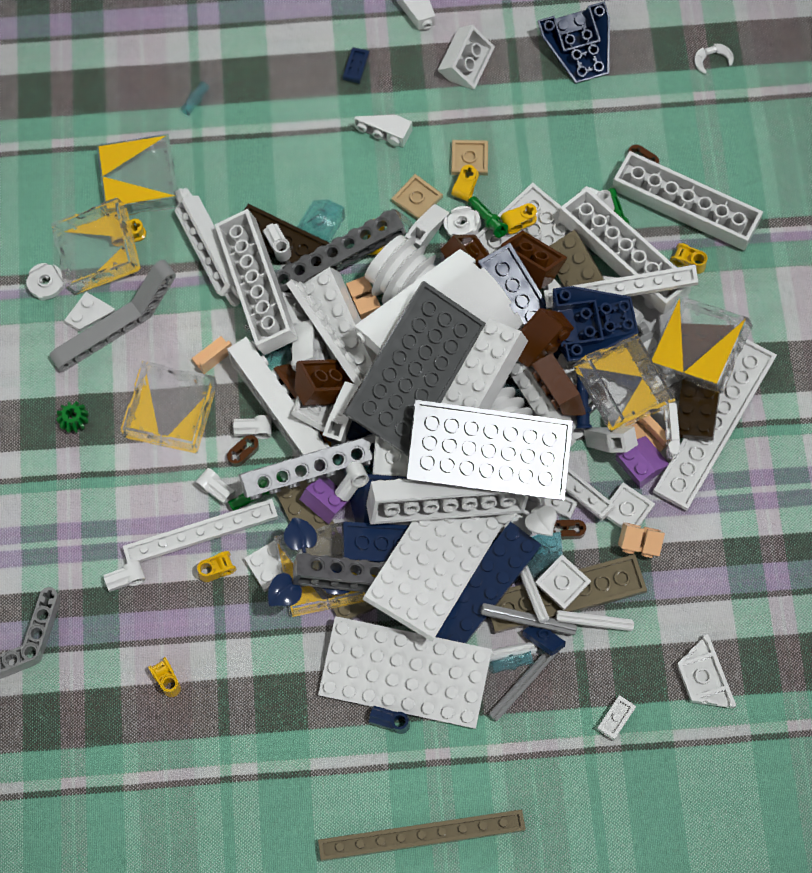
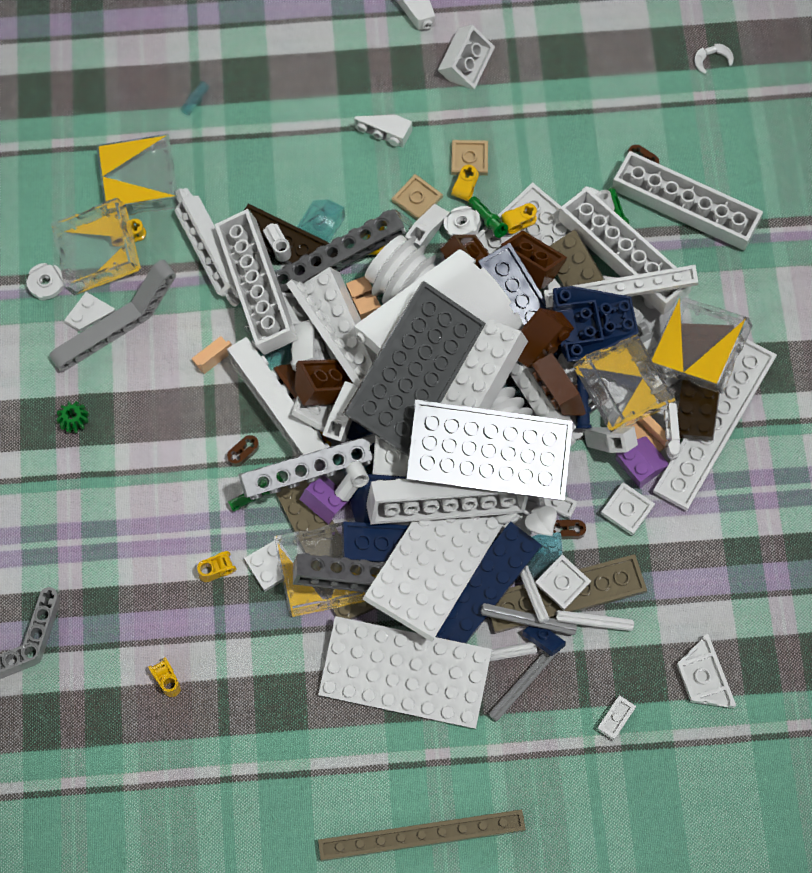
(130, 575): white piece -> none
(169, 407): clear tile -> none
(201, 532): white plate -> none
(210, 483): white piece -> none
(258, 427): white piece -> none
(282, 592): dark blue plant -> none
(356, 65): dark blue plate -> none
(388, 718): dark blue piece -> none
(513, 662): clear light blue pin -> none
(580, 41): dark blue wedge -> none
(588, 496): white tile -> none
(639, 539): light nougat piece -> none
(688, 257): yellow piece -> none

